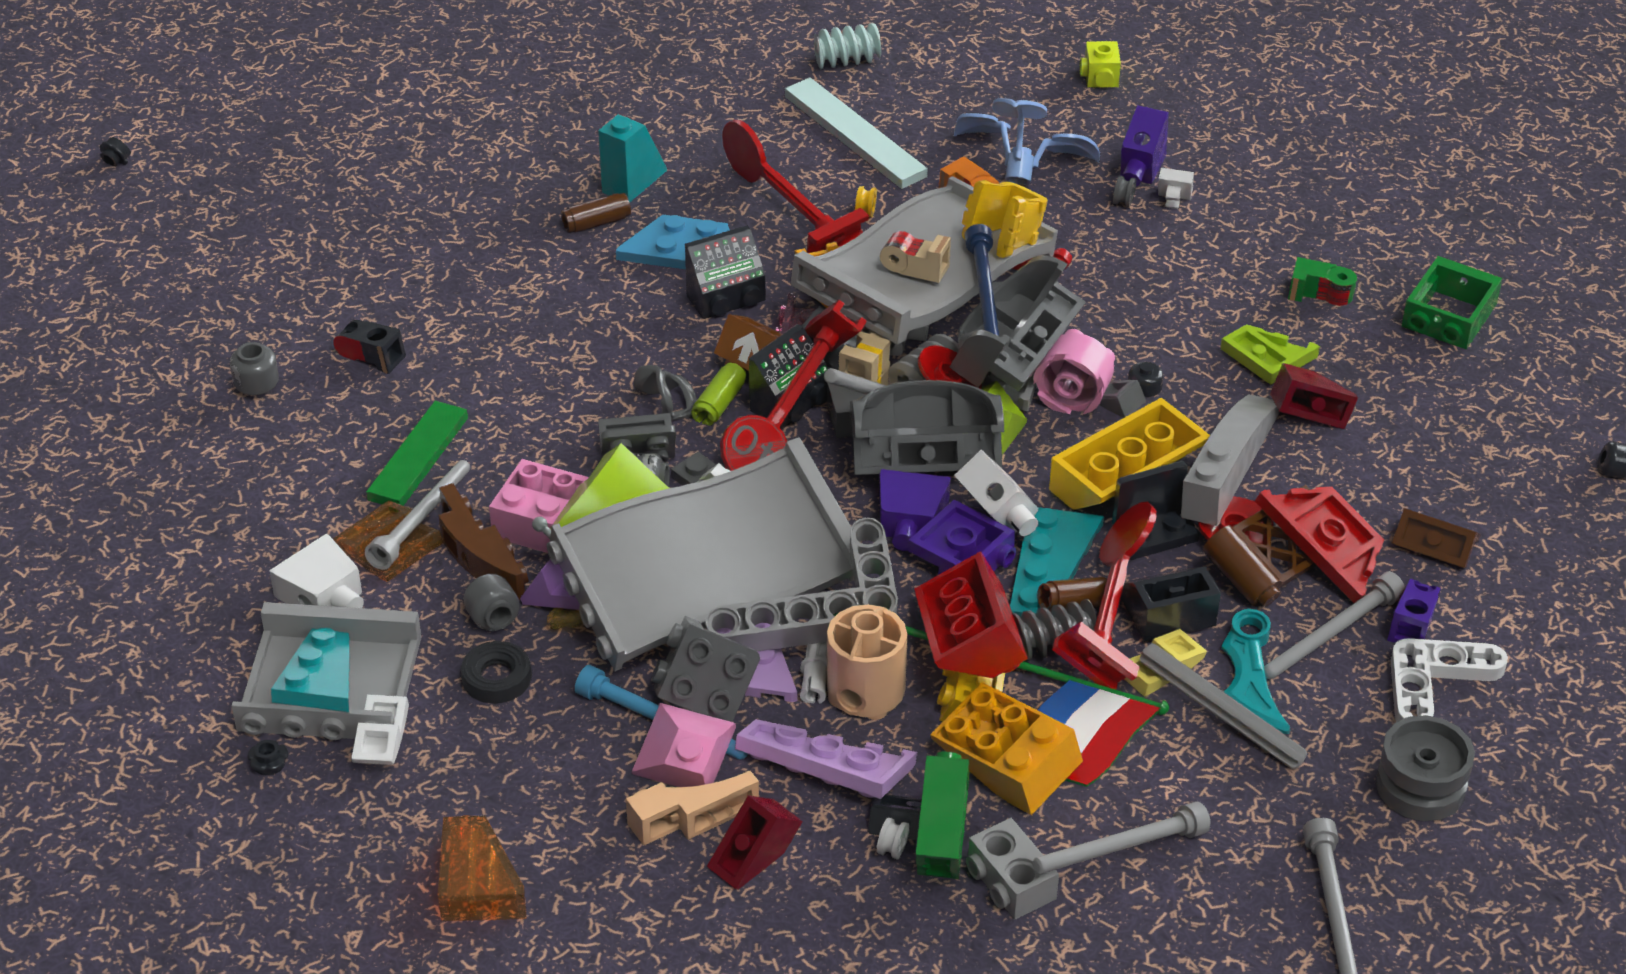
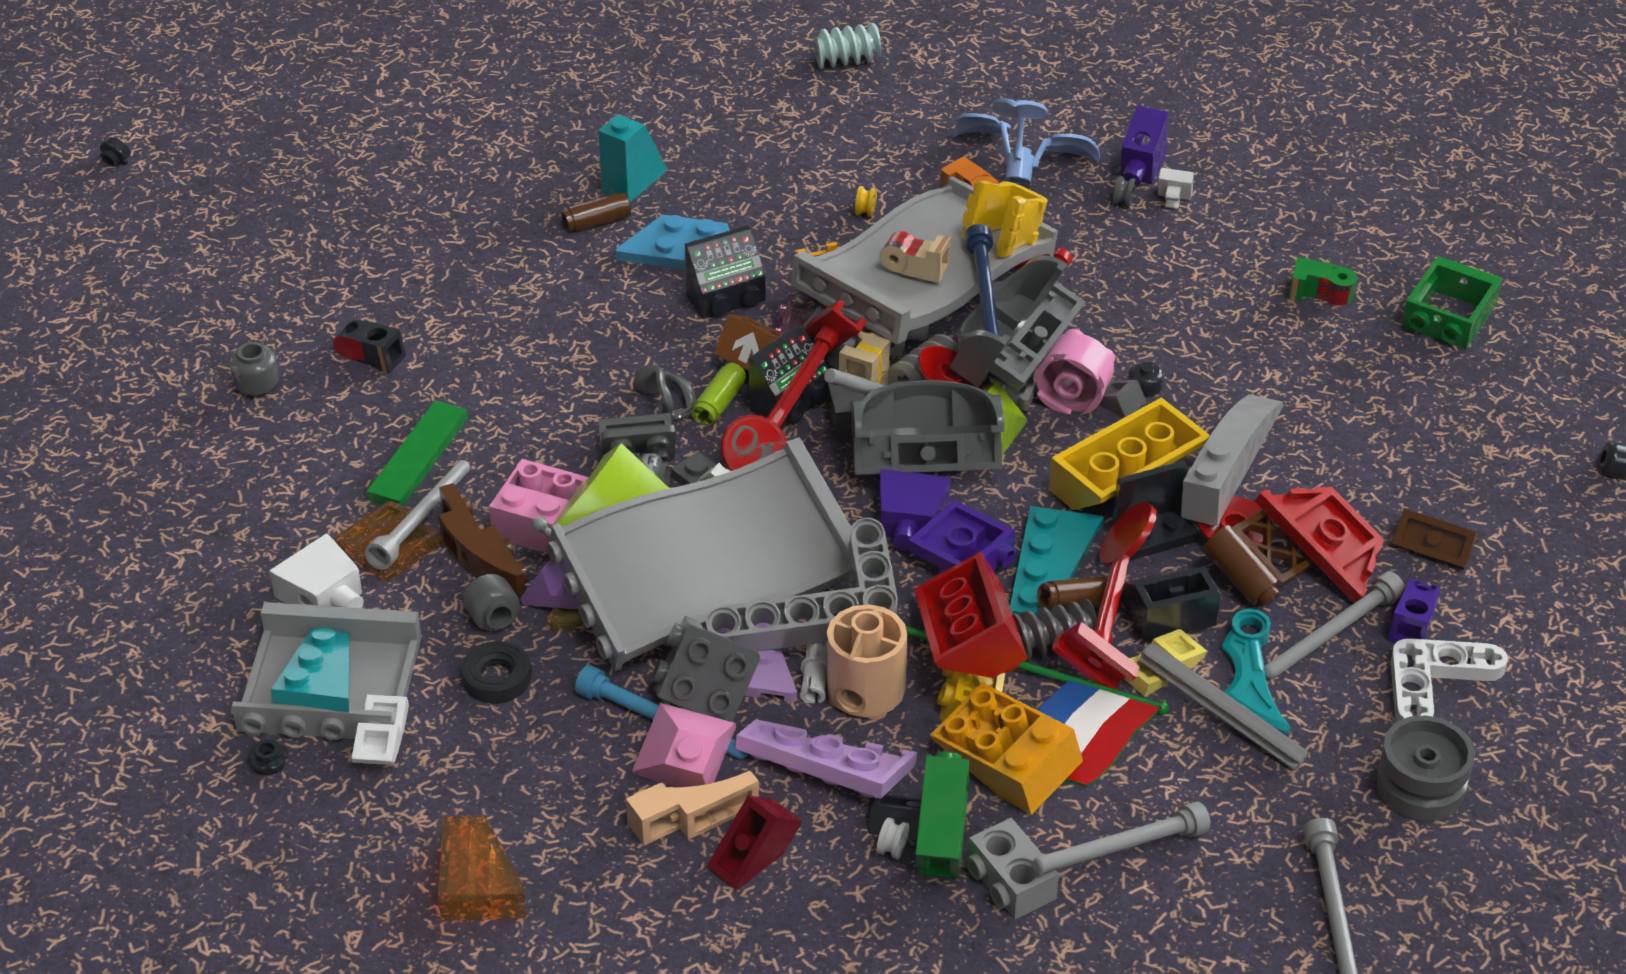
(749, 161): red piece -> none
(856, 133): light aqua tile -> none
(1006, 501): white torso -> none
(1101, 64): neon yellow brick -> none
(1266, 351): lime wing -> none
(1312, 396): dark red slope -> none

